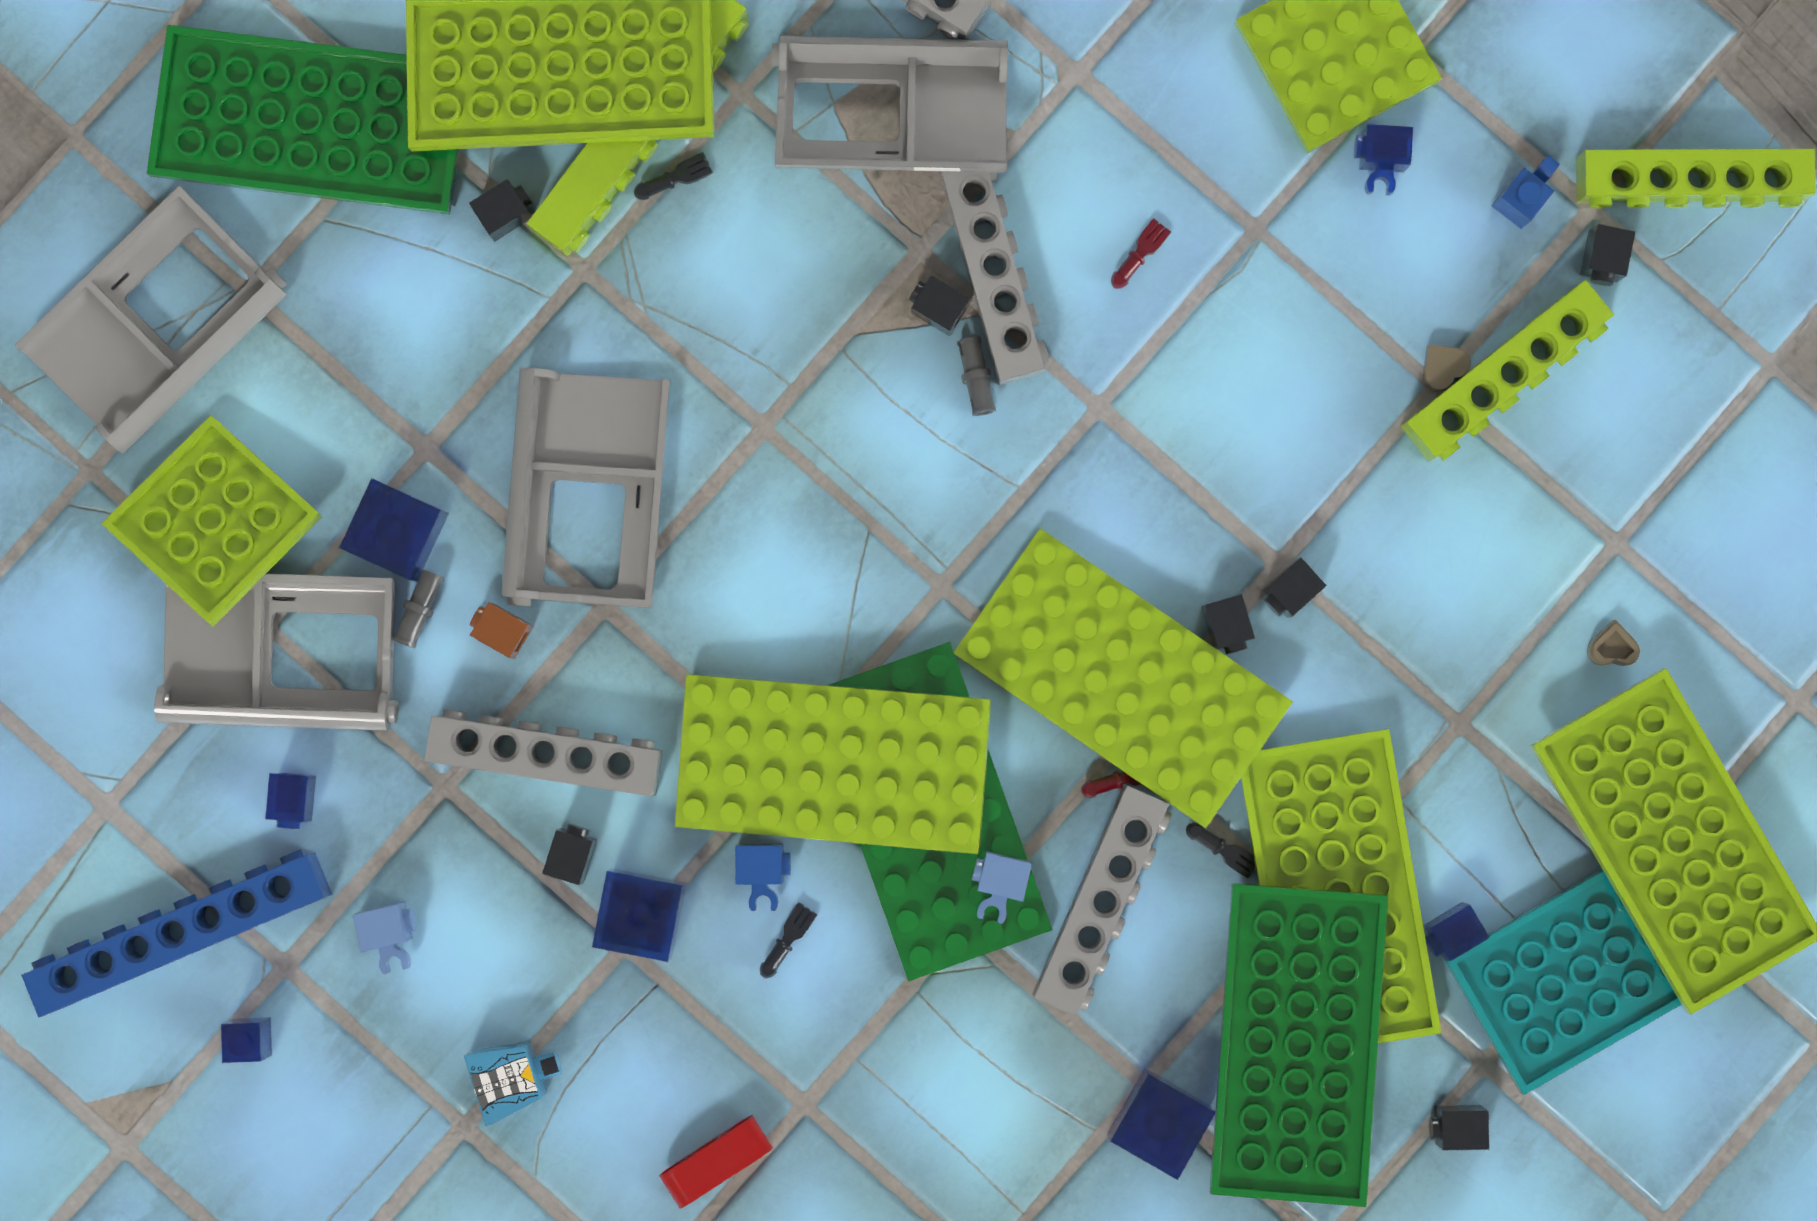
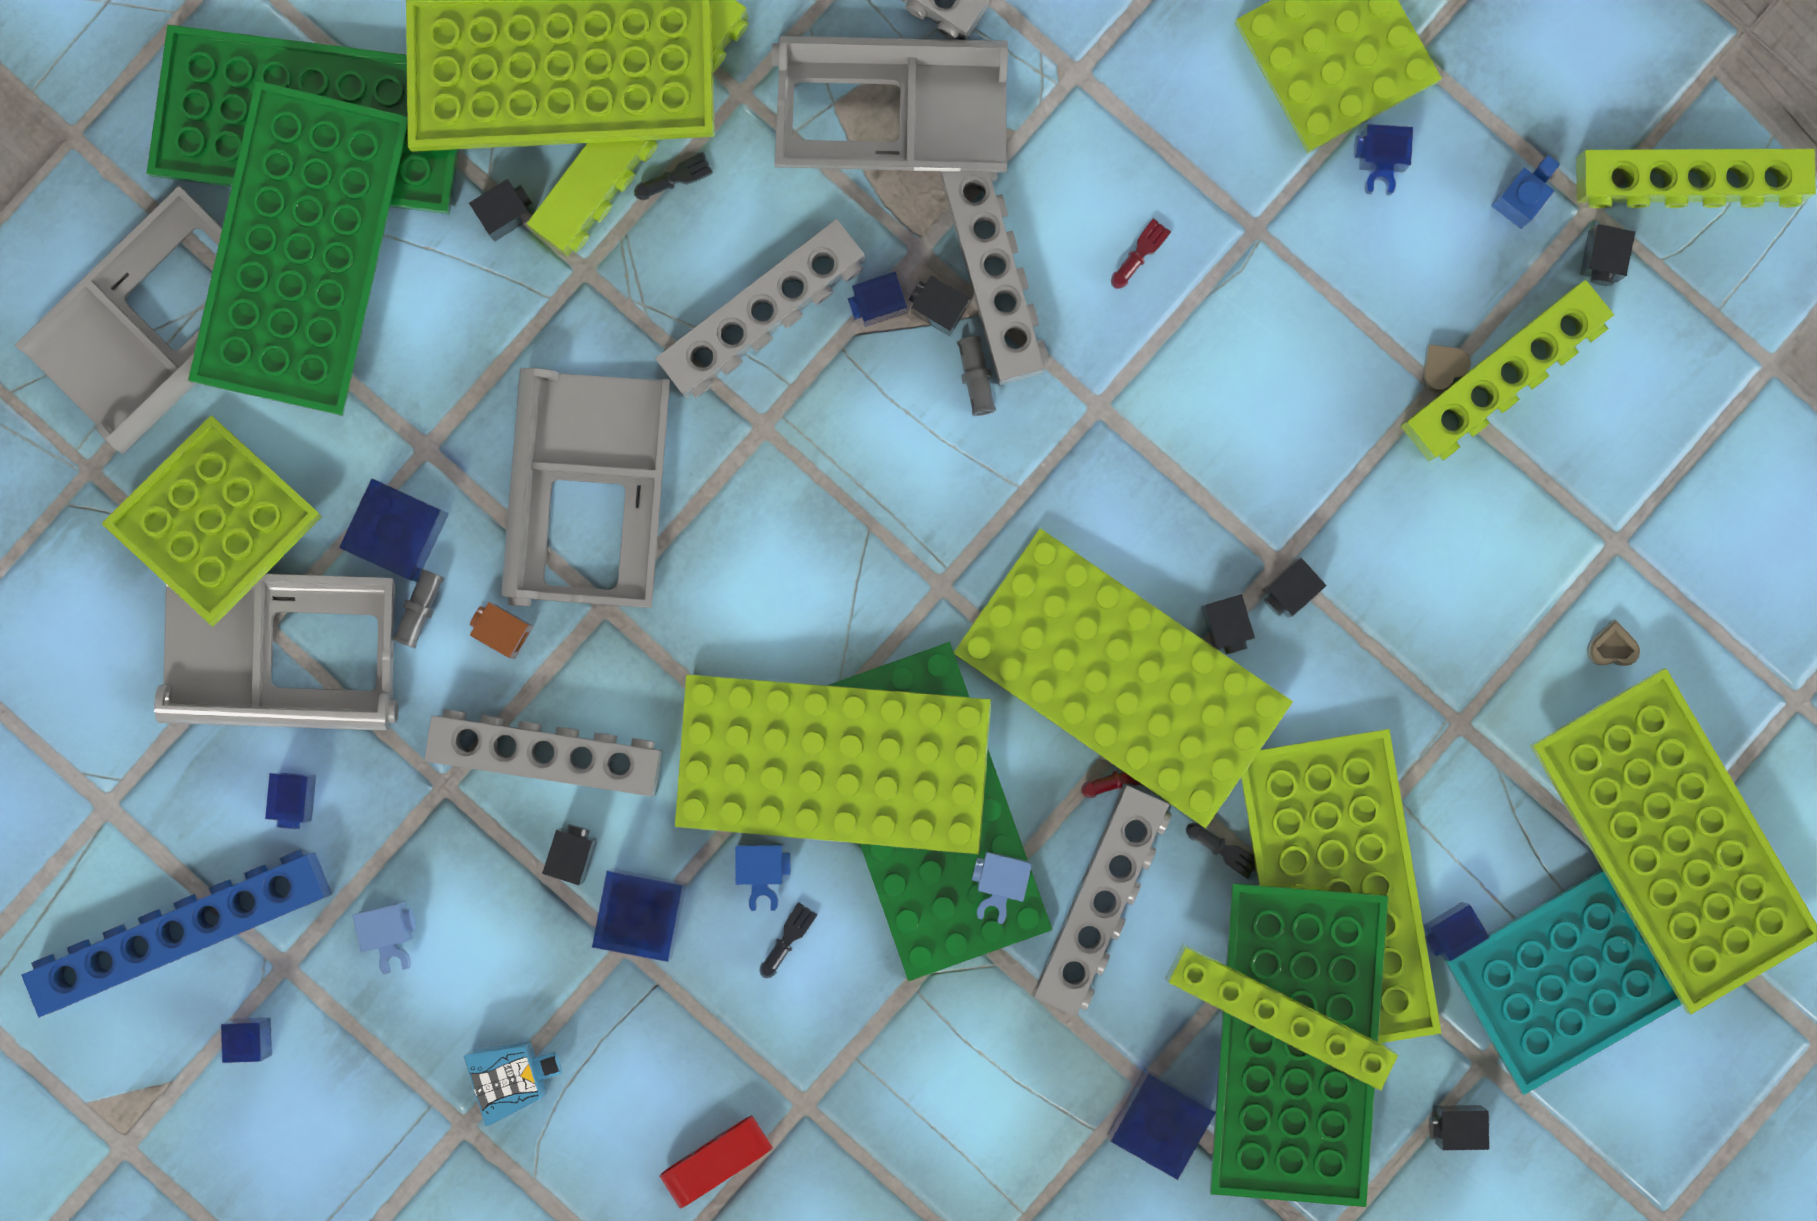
(299, 248): none -> green plate
(830, 242): none -> light grey brick
(877, 299): none -> clear blue brick
(1281, 1016): none -> lime brick

